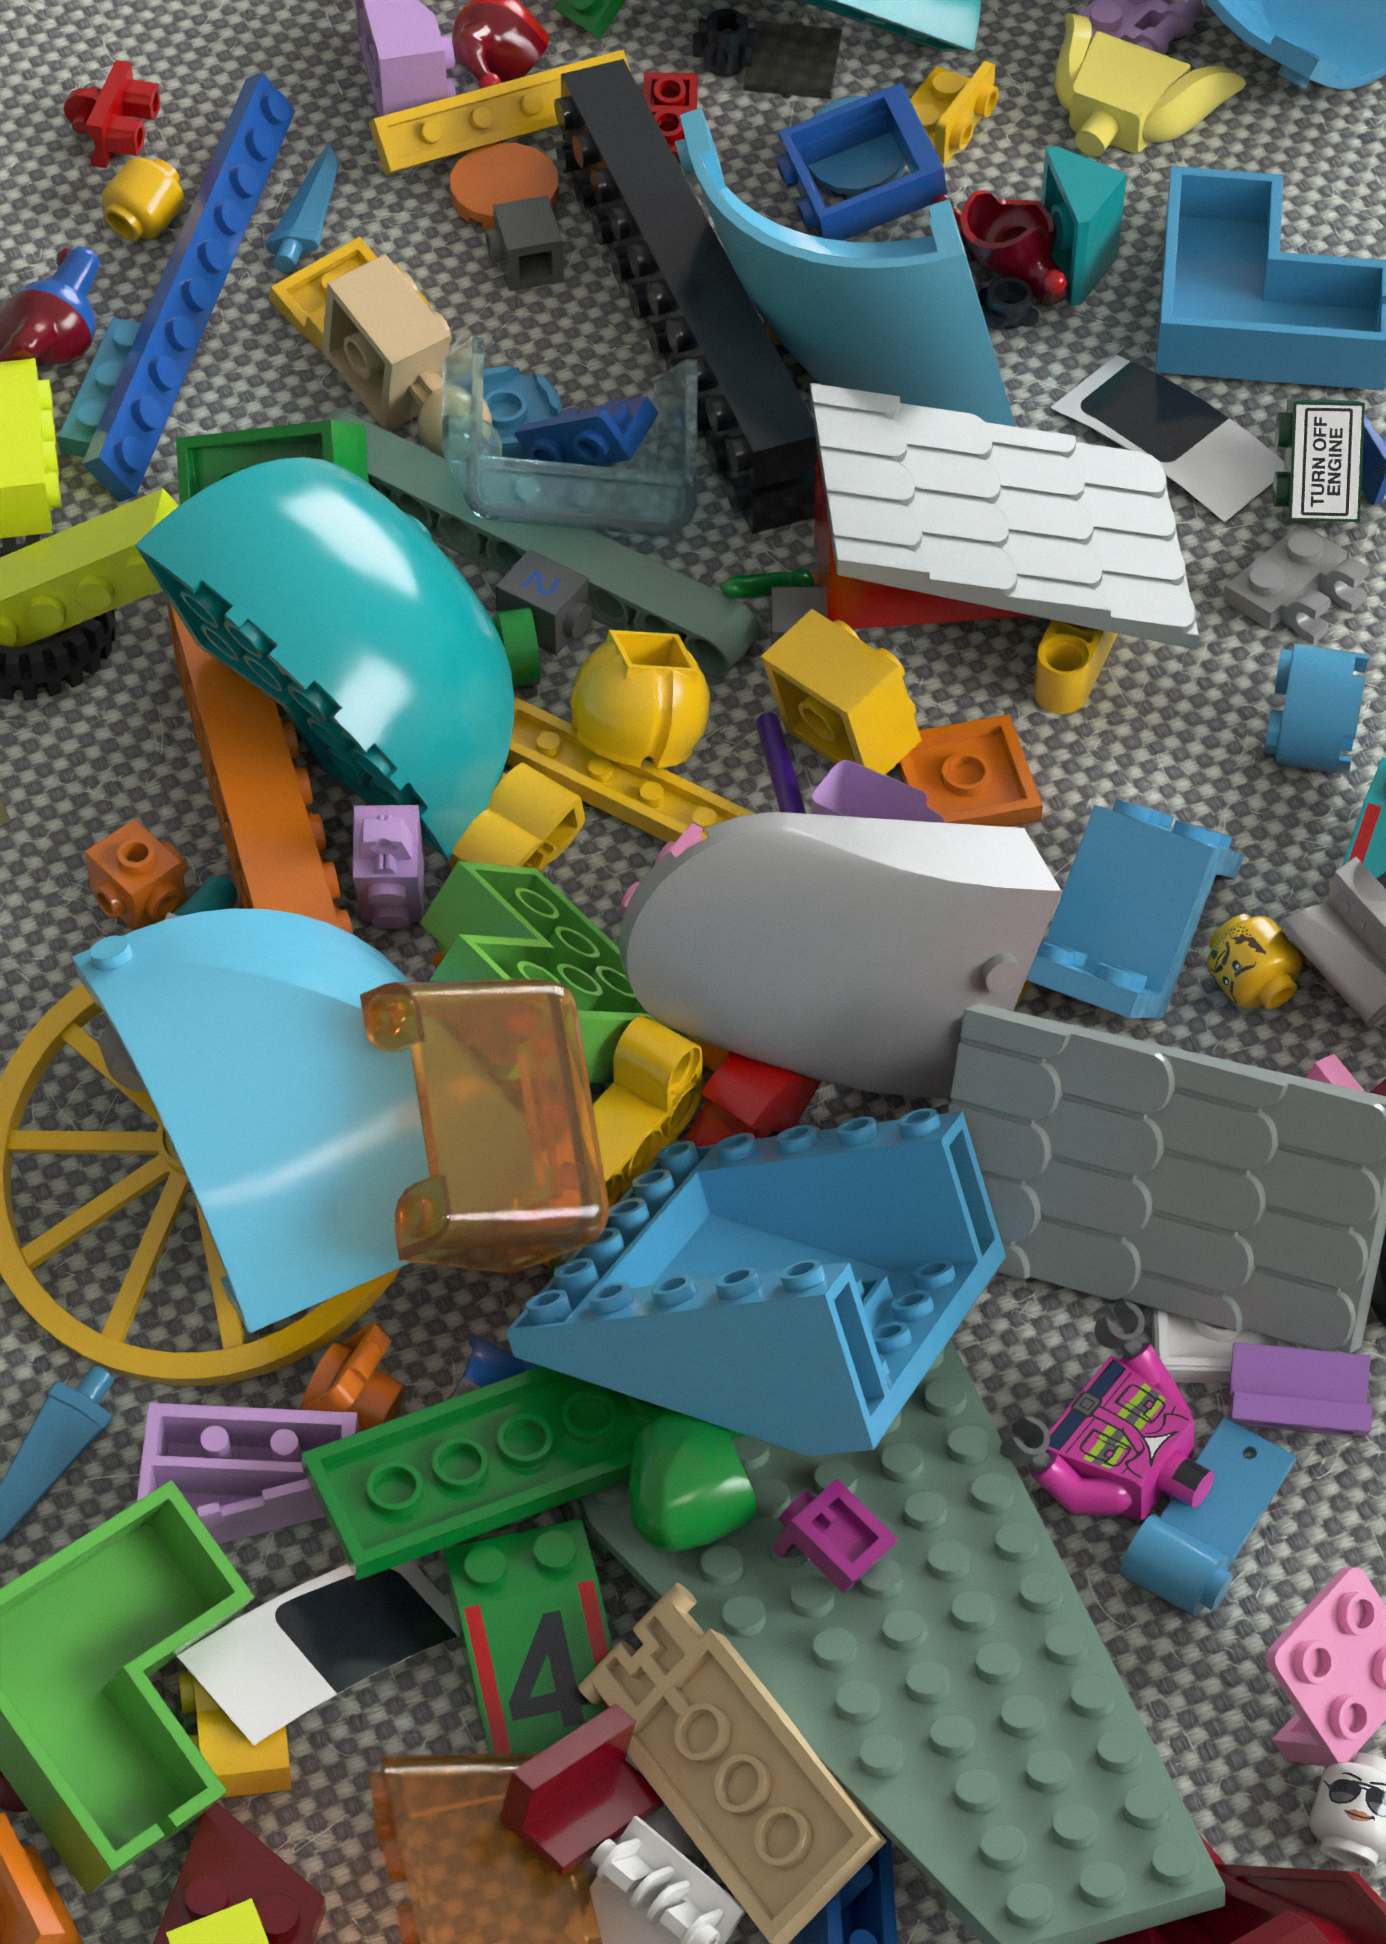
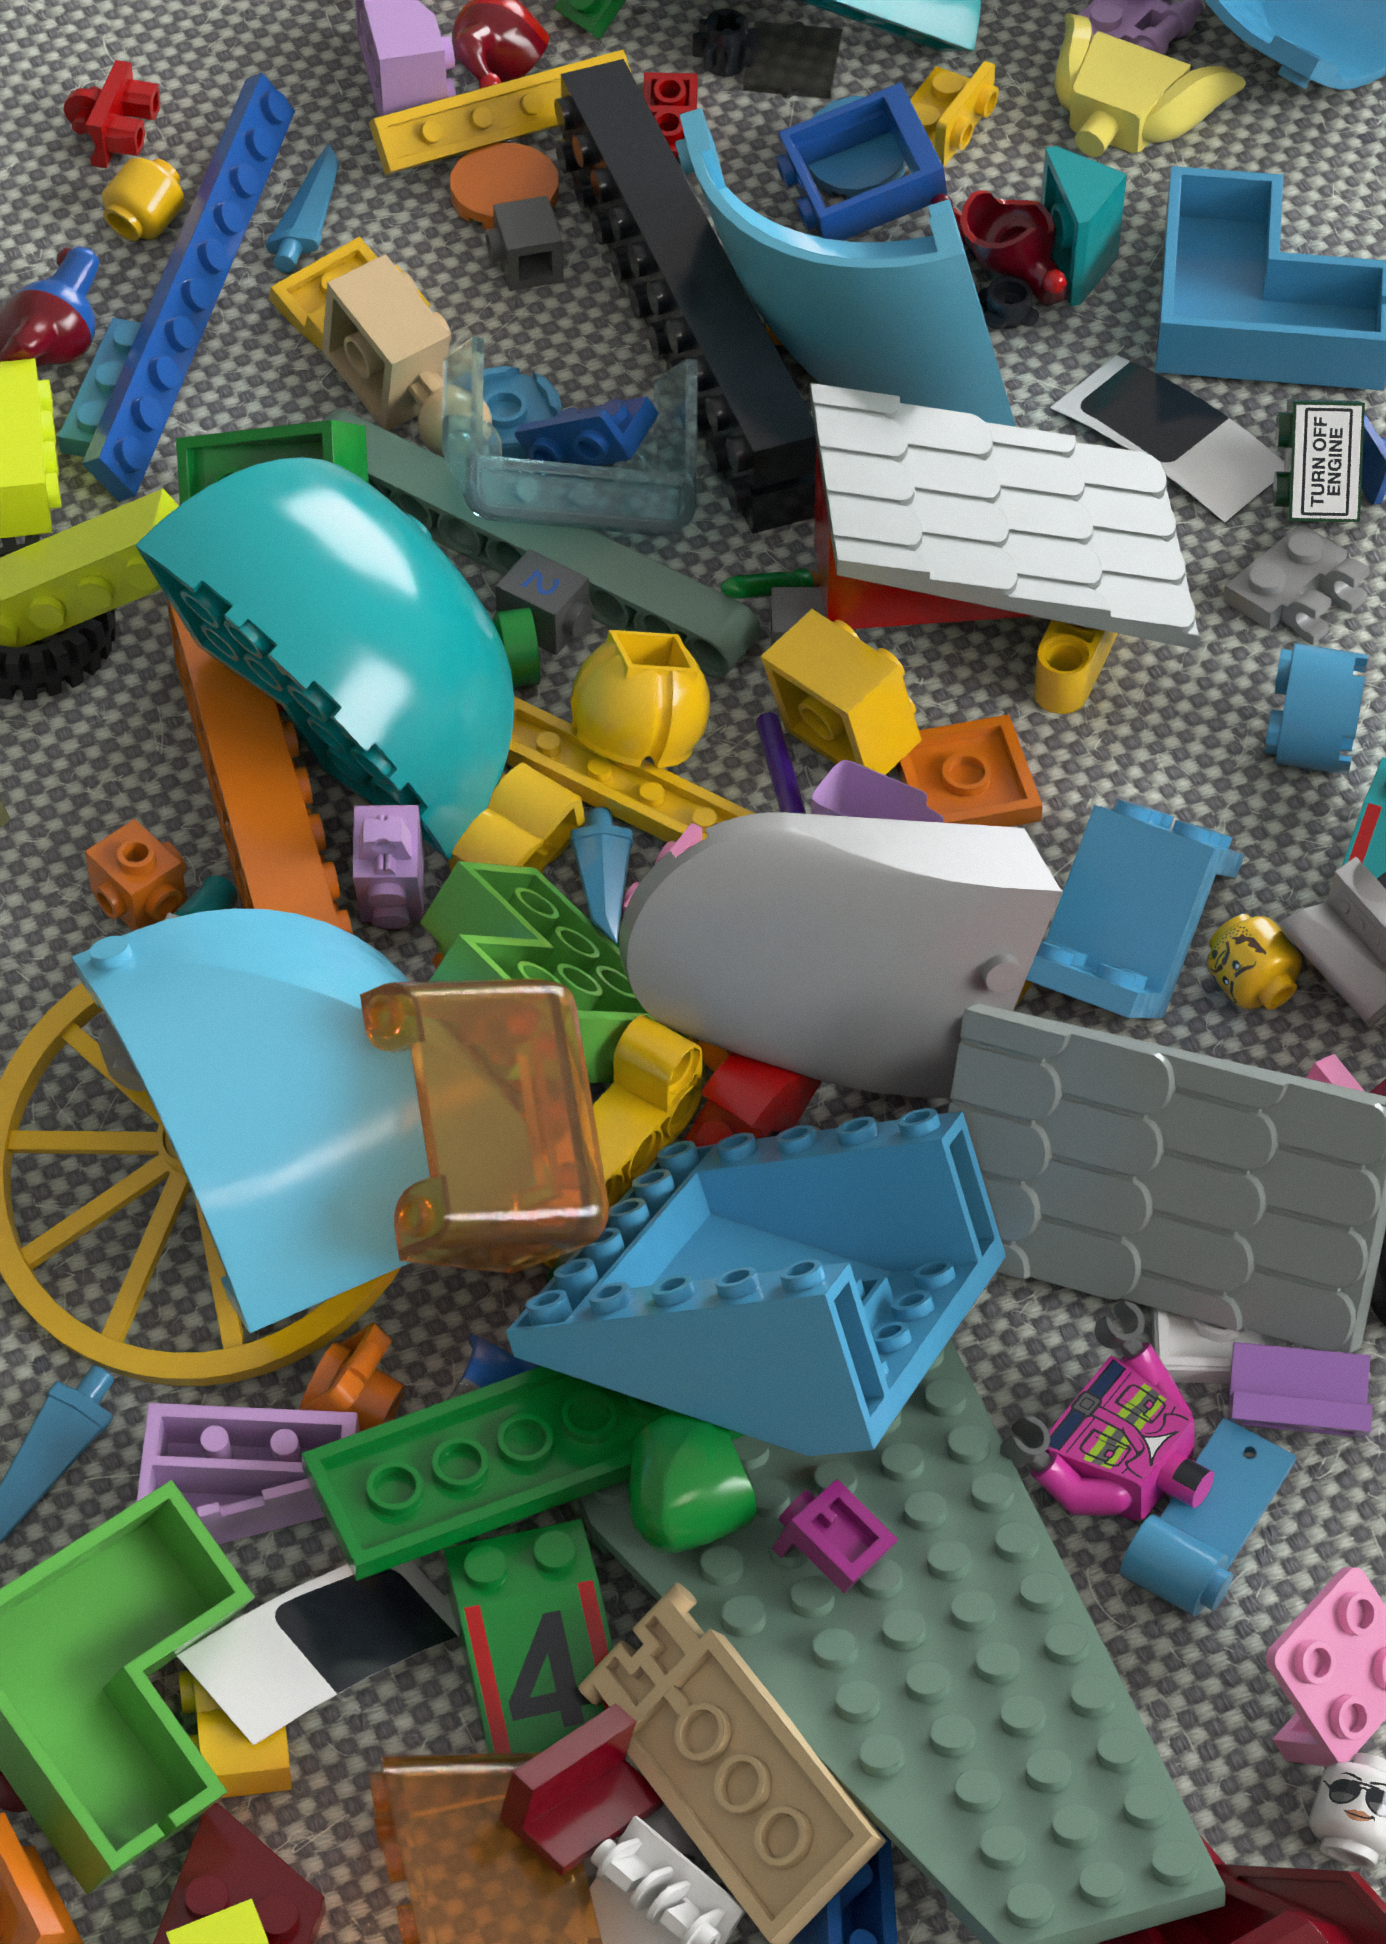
(603, 862): none -> dark azure bar

